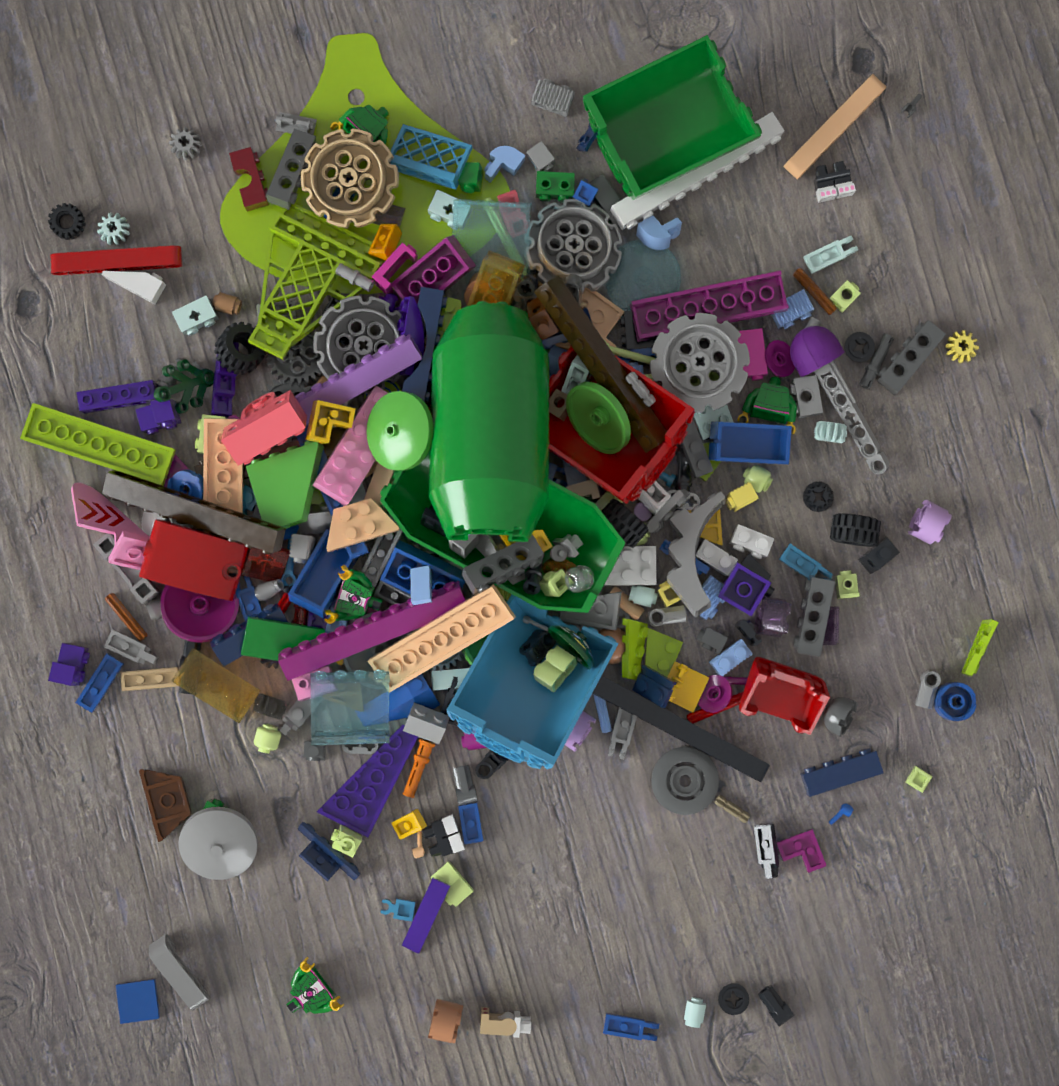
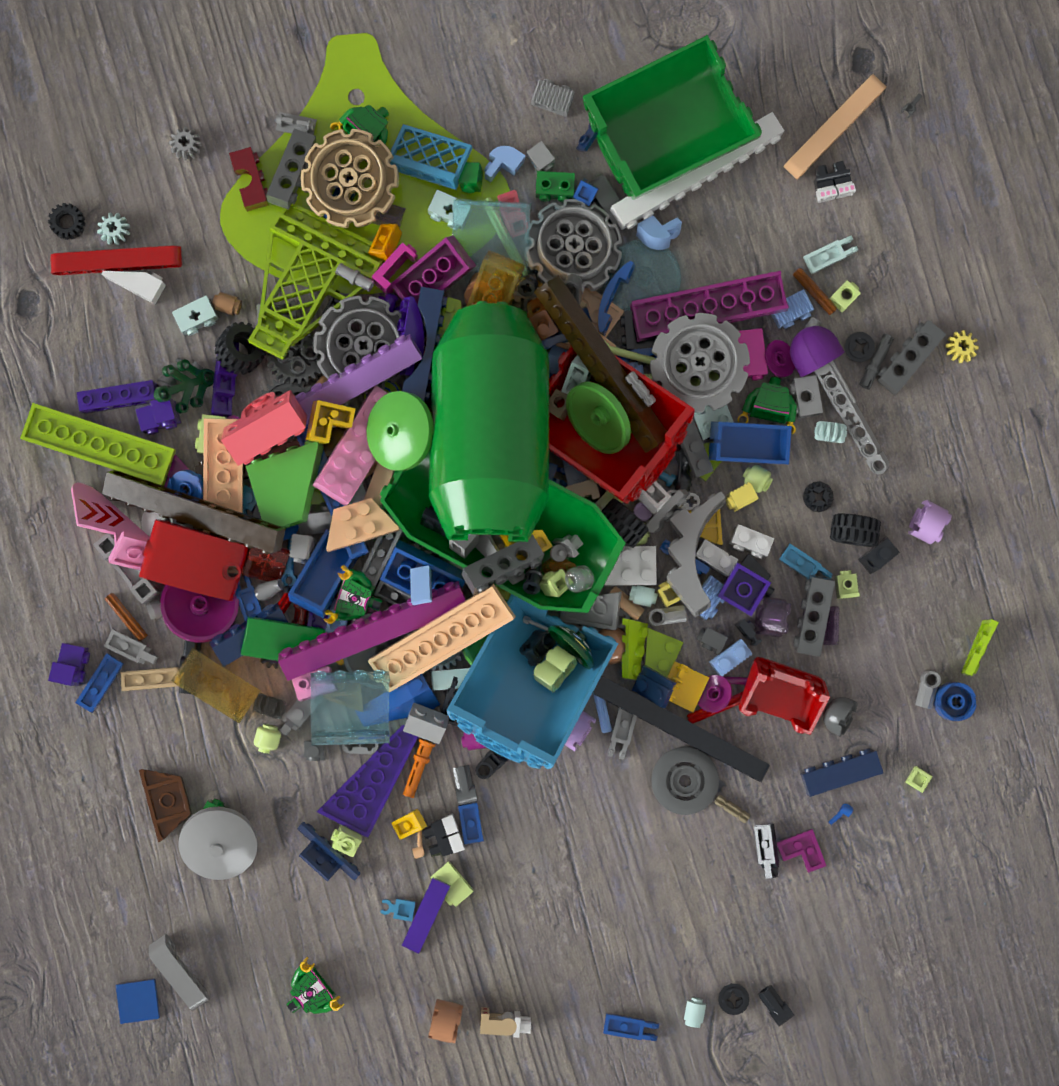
(624, 275): none -> blue slope

